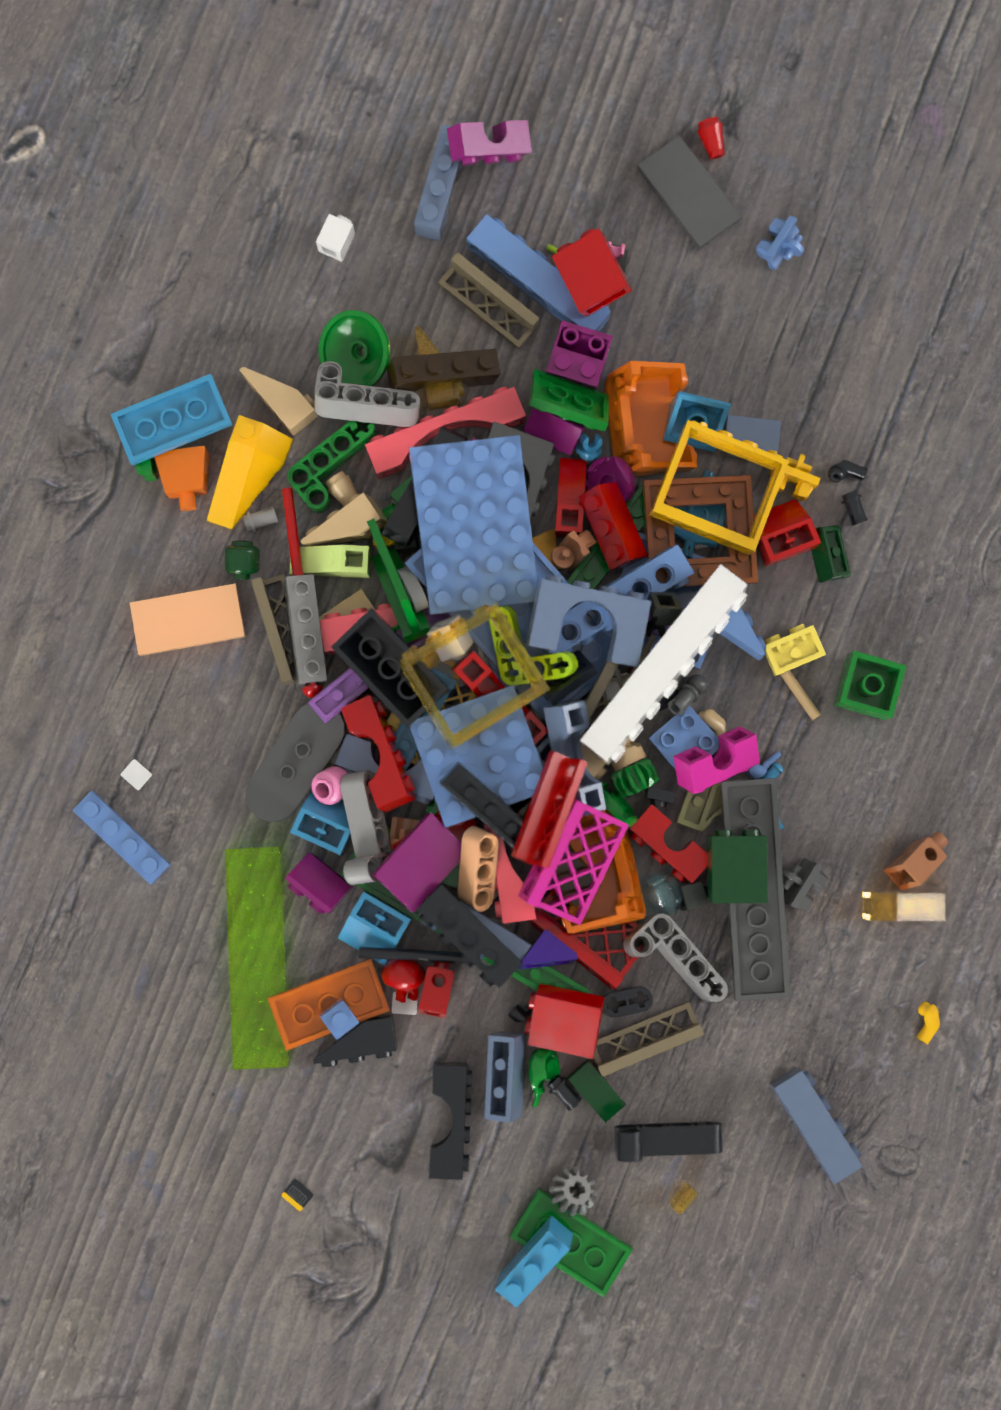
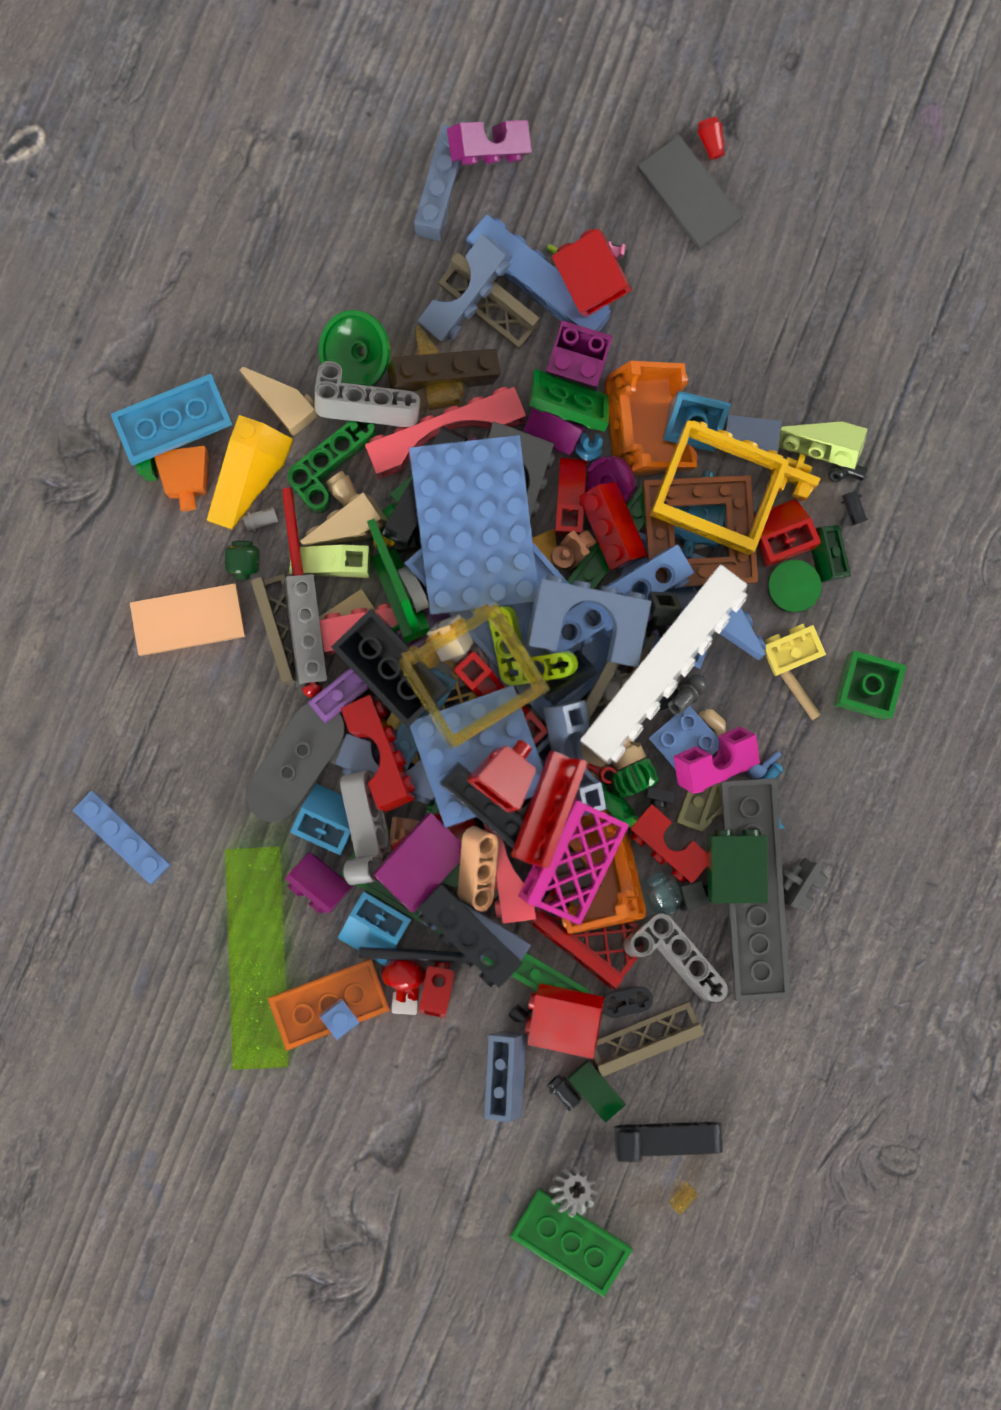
(136, 774): white sticker -> none
(297, 1195): black sticker -> none
(327, 785): bright pink head -> none
(335, 237): white brick -> none
(367, 1038): black slope -> none
(448, 1155): black arch -> none
(486, 262): none -> sand blue arch
(505, 776): none -> torso
(534, 1261): dark azure brick -> none
(542, 1065): green piece -> none
(548, 952): dark purple slope -> none
(600, 771): none -> red hand
(785, 244): medium blue hips -> none
(794, 586): none -> green tile
(816, 1125): sand blue brick -> none
(831, 442): none -> yellowish green slope
(903, 906): clear yellow slope -> none
(917, 861): nougat torso -> none
(931, 1020): yellow arm -> none

